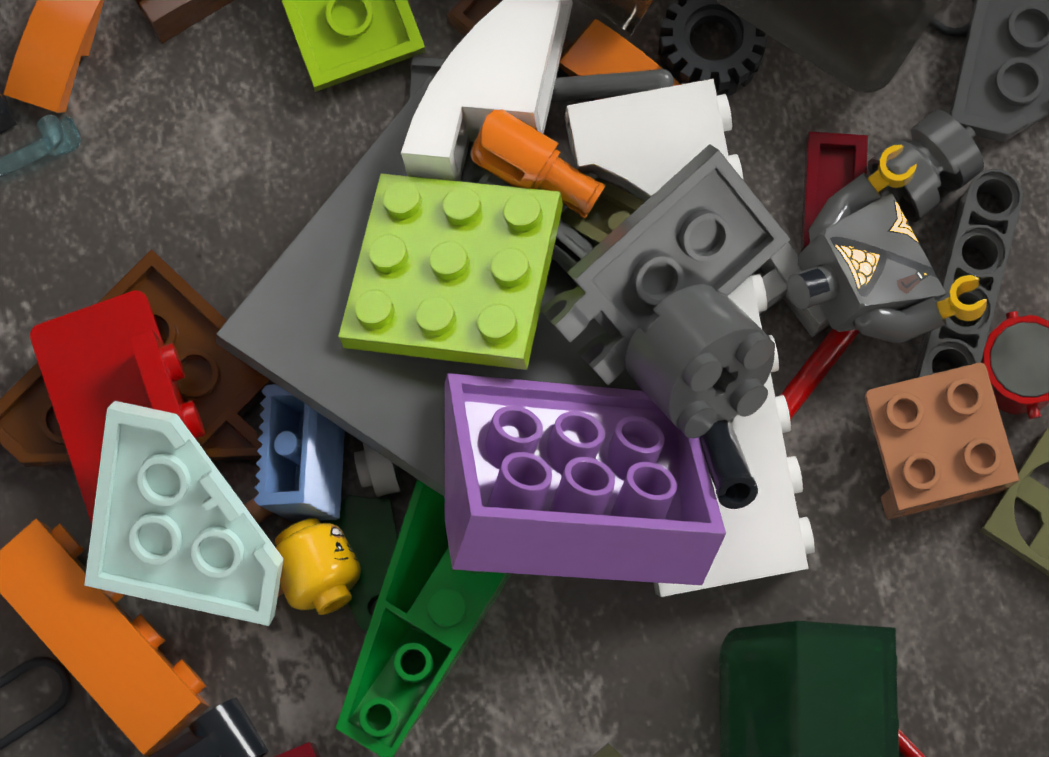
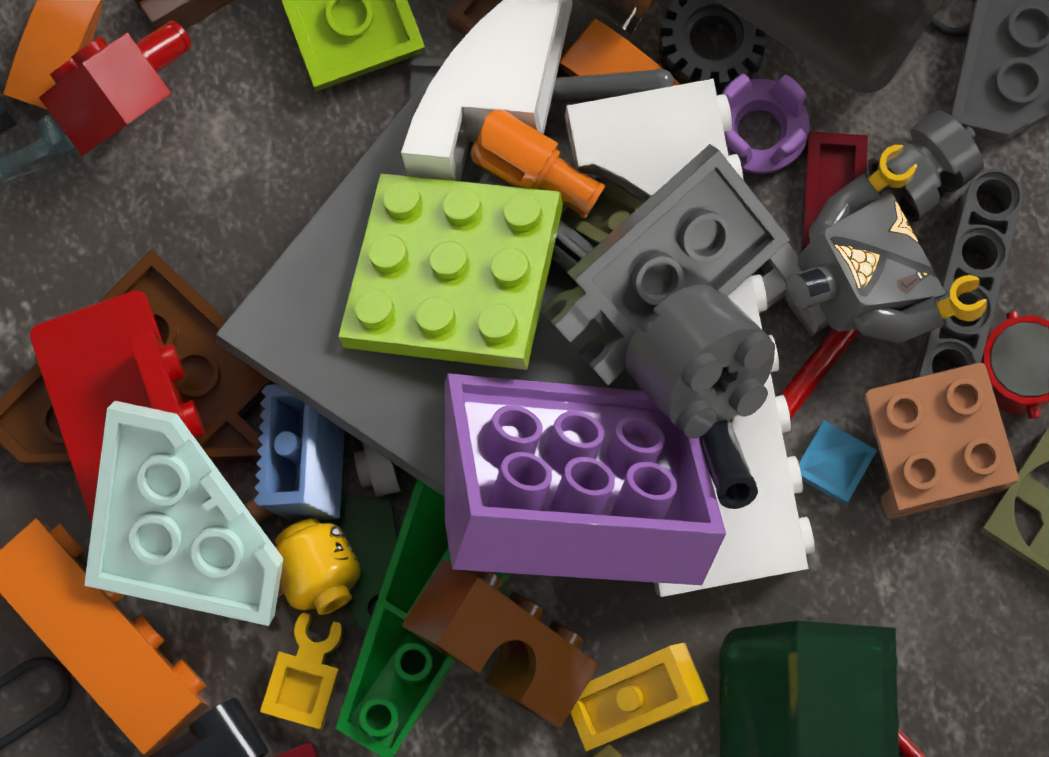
(112, 84): none -> red brick
(302, 684): none -> yellow plate
(470, 618): none -> reddish brown arch
(638, 696): none -> yellow plate
(781, 100): none -> medium lavender piece
(835, 462): none -> dark azure tile

